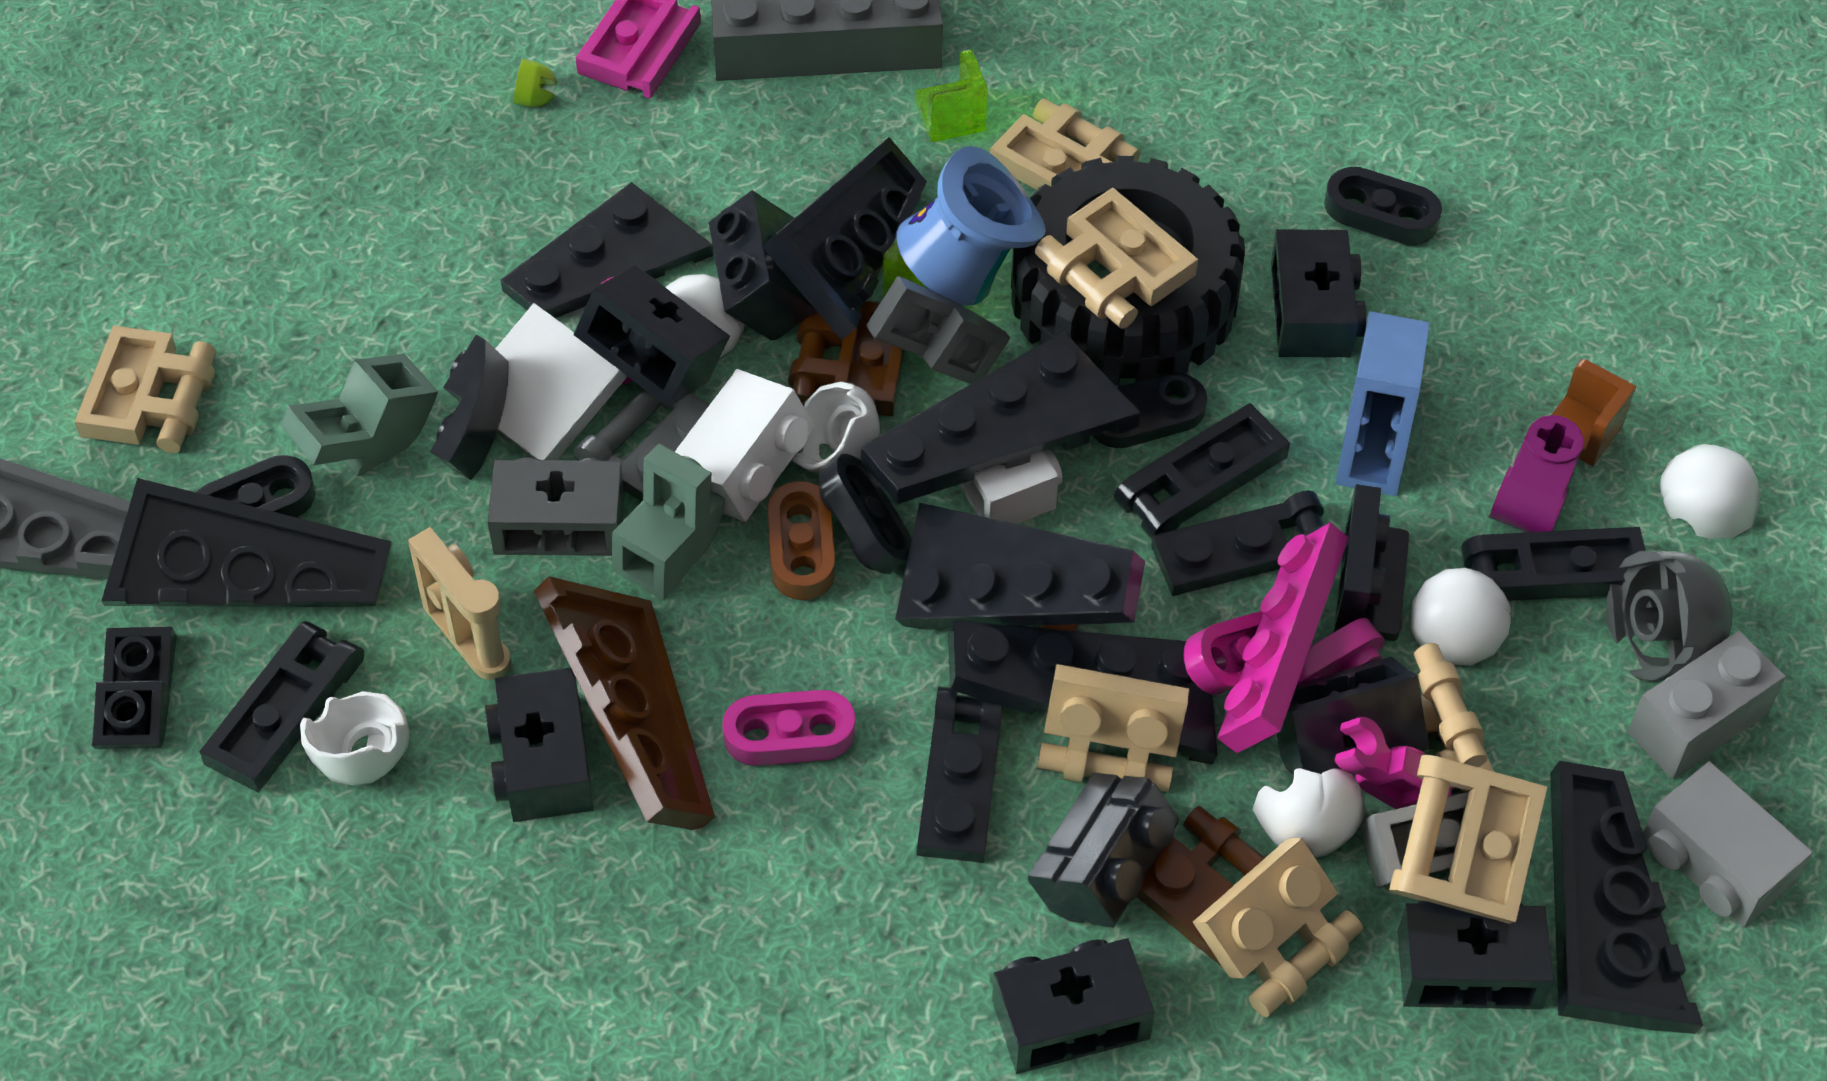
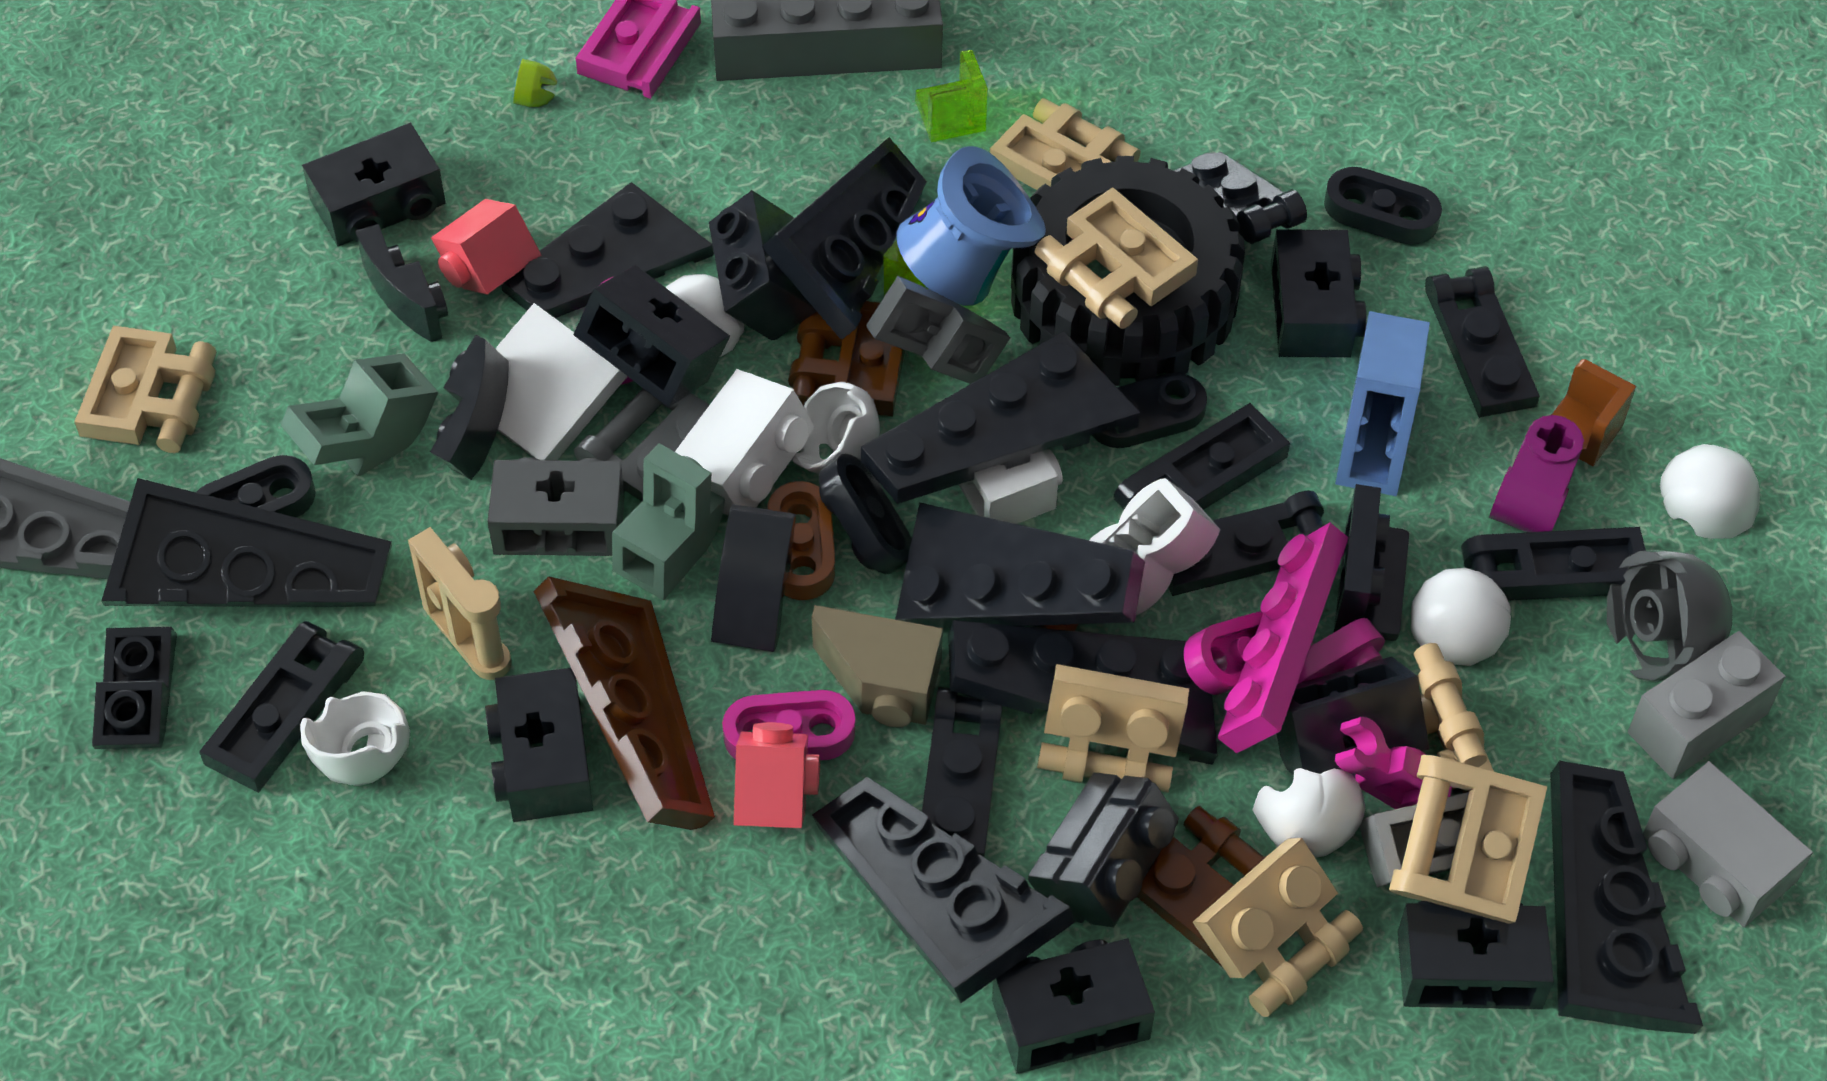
(375, 183): none -> black brick
(402, 285): none -> black slope
(485, 247): none -> coral brick
(753, 577): none -> black slope
(773, 776): none -> coral brick
(880, 662): none -> dark tan slope
(938, 890): none -> black wing
(1165, 532): none -> white brick
(1252, 199): none -> black plate
(1482, 343): none -> black plate

